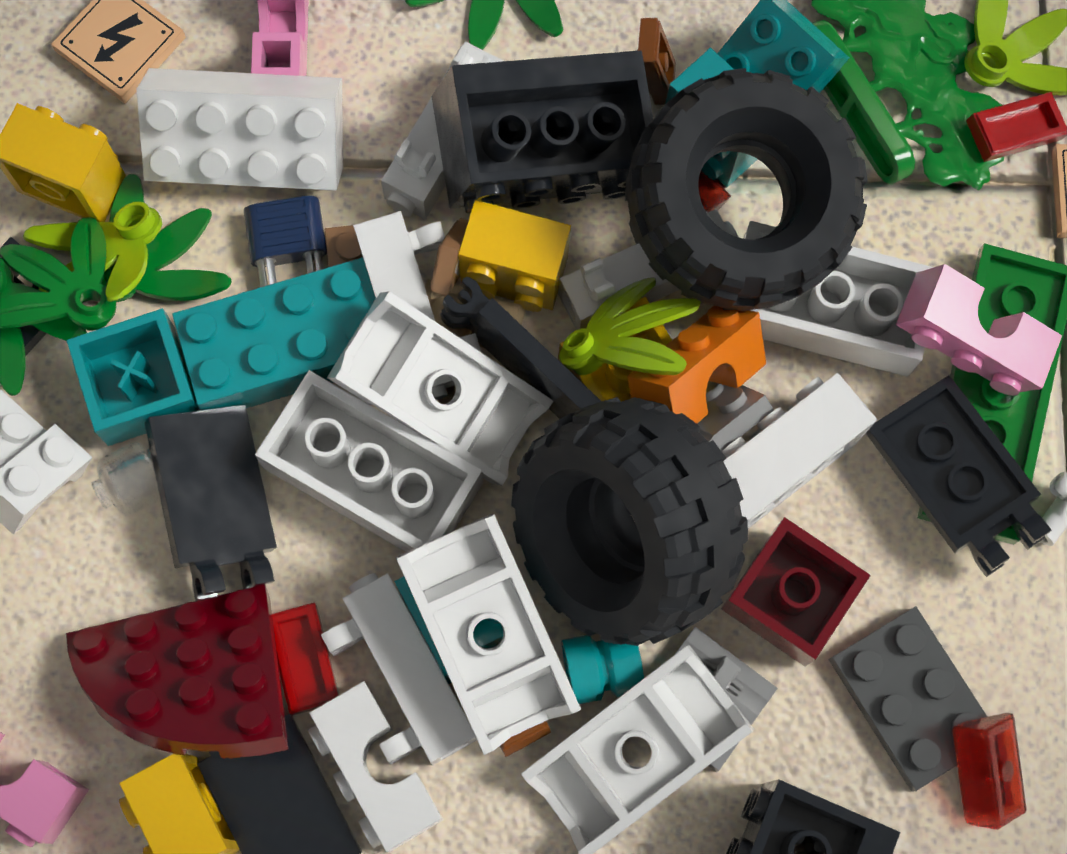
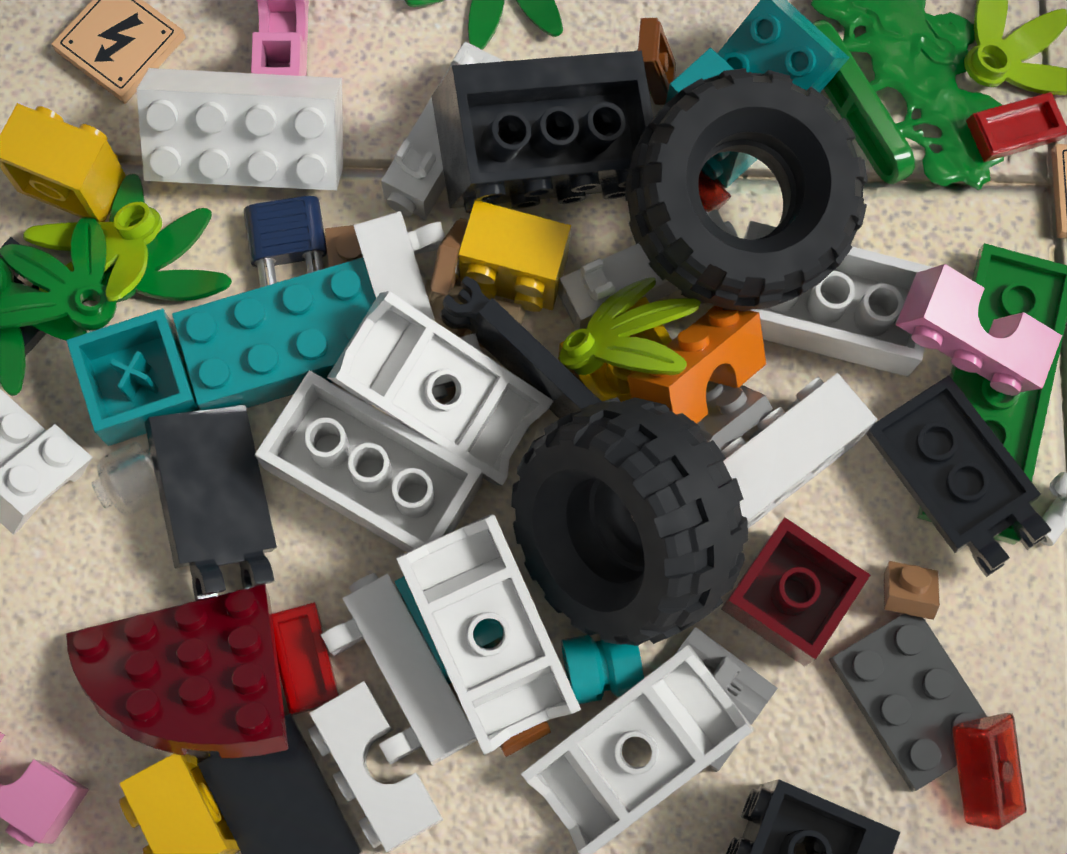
(911, 590): none -> medium nougat plate

